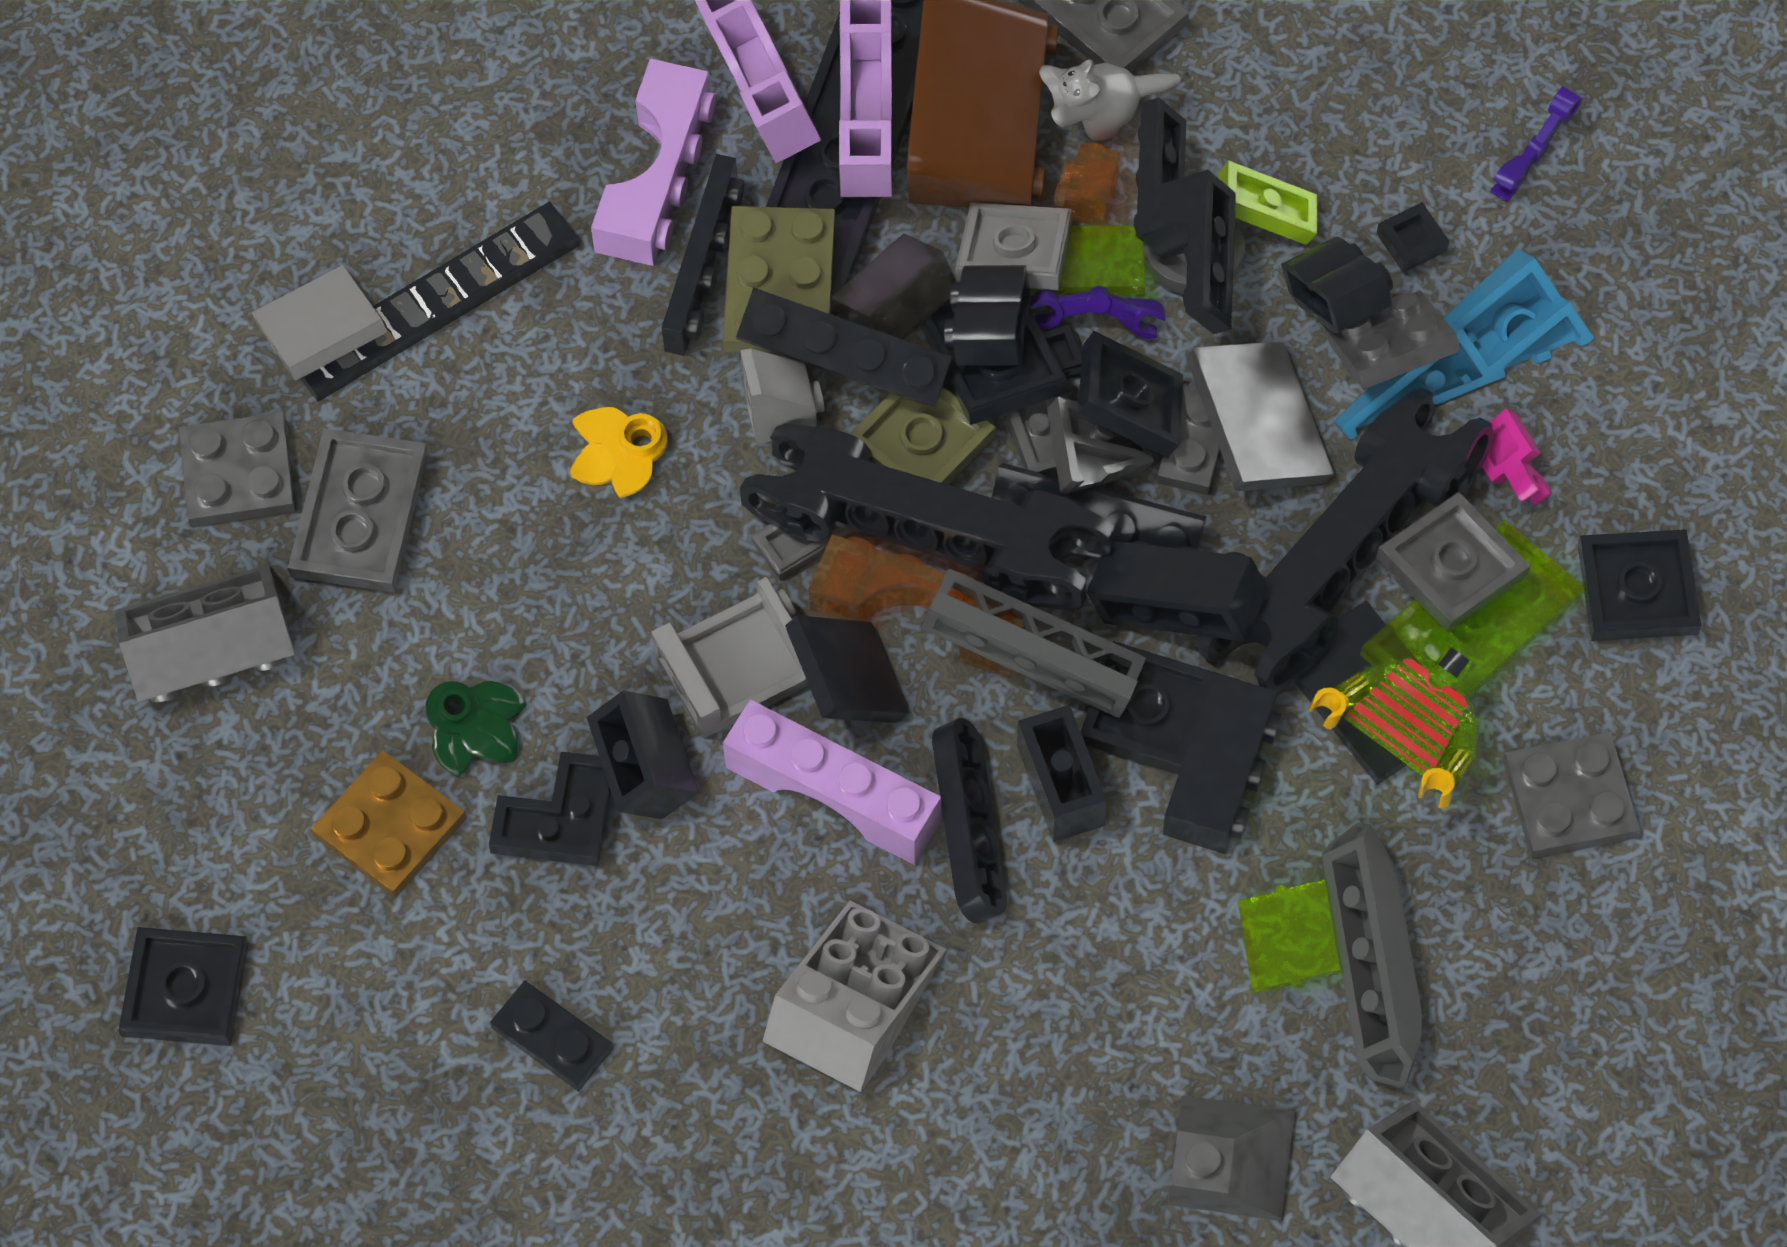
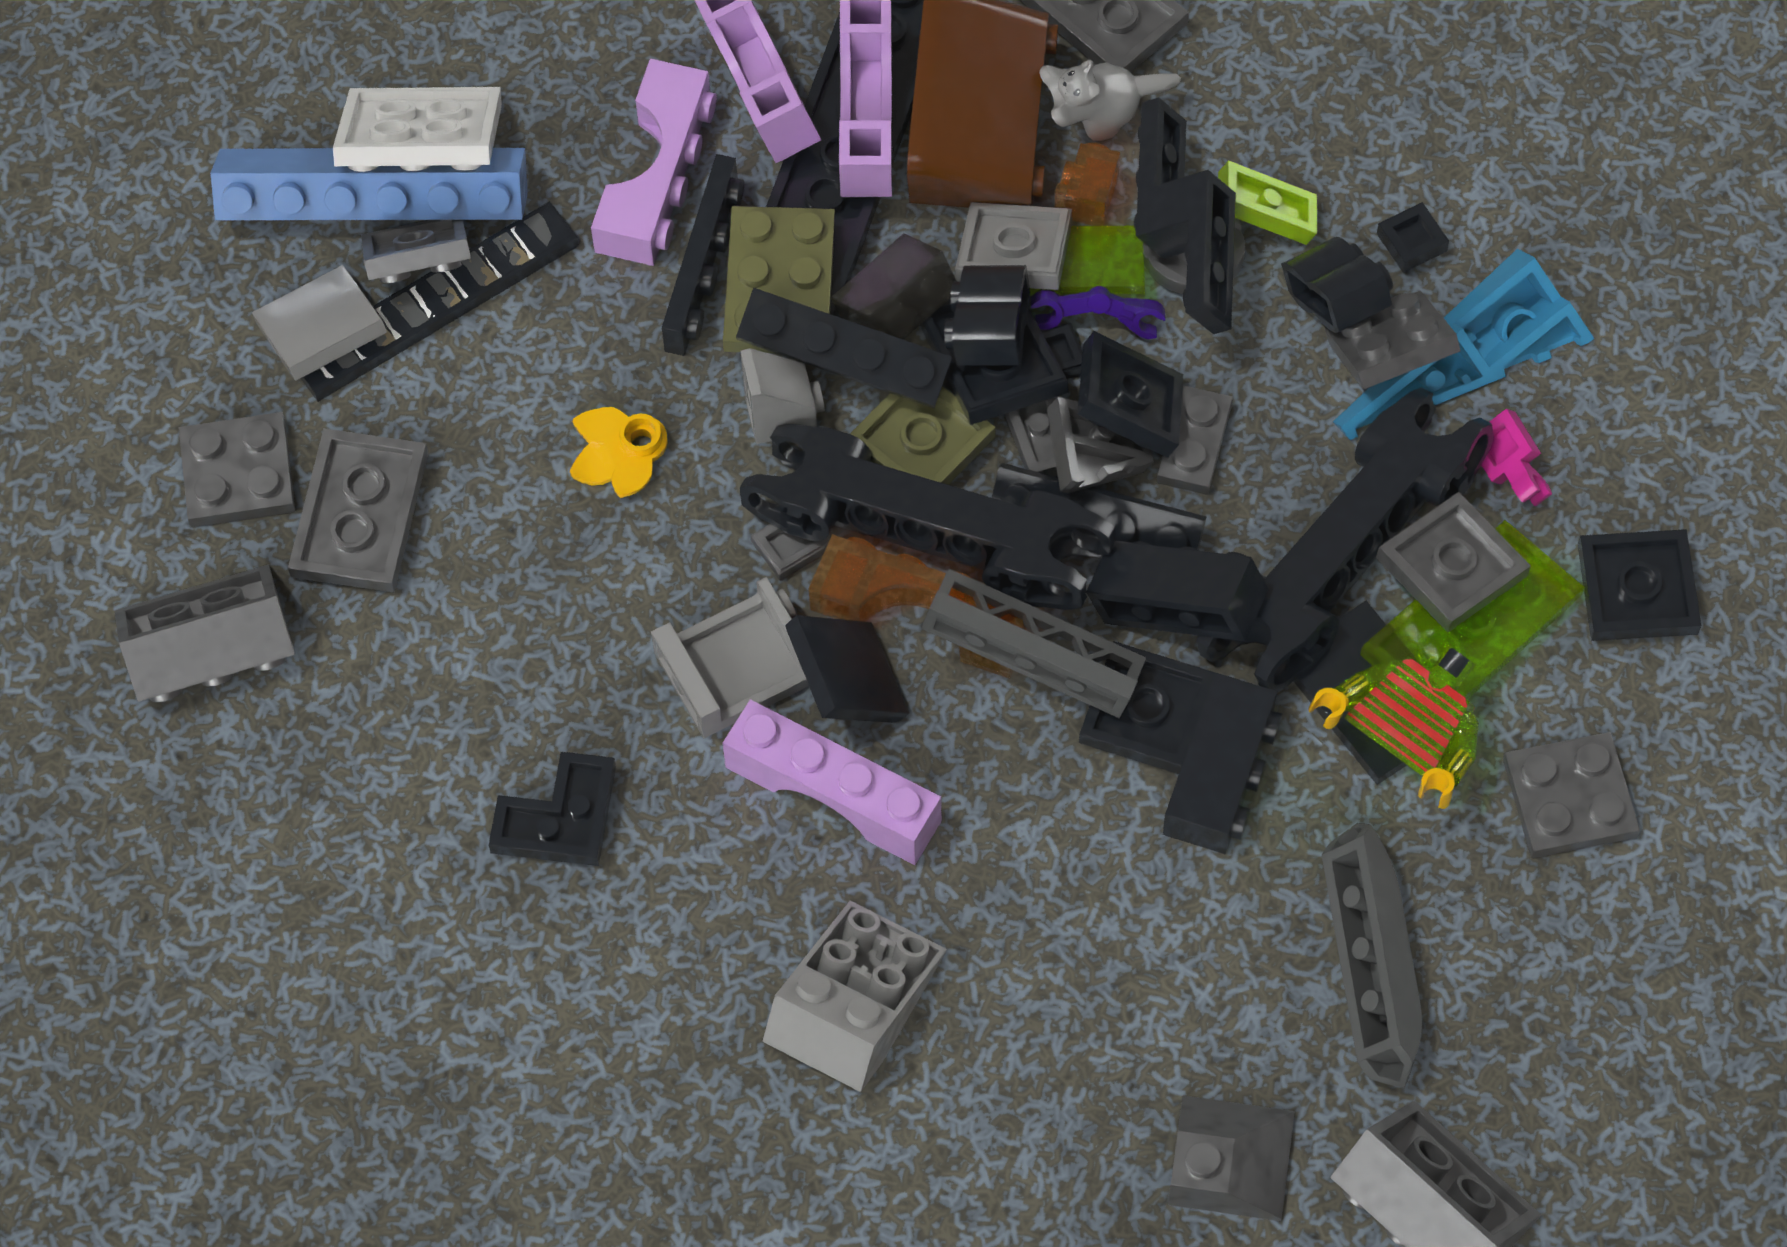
(183, 986): black tile -> none
(309, 187): none -> medium blue brick
(389, 823): pearl gold plate -> none
(412, 247): none -> flat silver plate
(417, 128): none -> white plate
(478, 730): dark green plate -> none
(551, 1035): black plate -> none
(642, 755): black brick -> none
(969, 821): black beam -> none
(1061, 773): black brick -> none
(1259, 416): flat silver tile -> none
(1290, 936): clear neon green piece -> none
(1513, 172): dark purple piece -> none

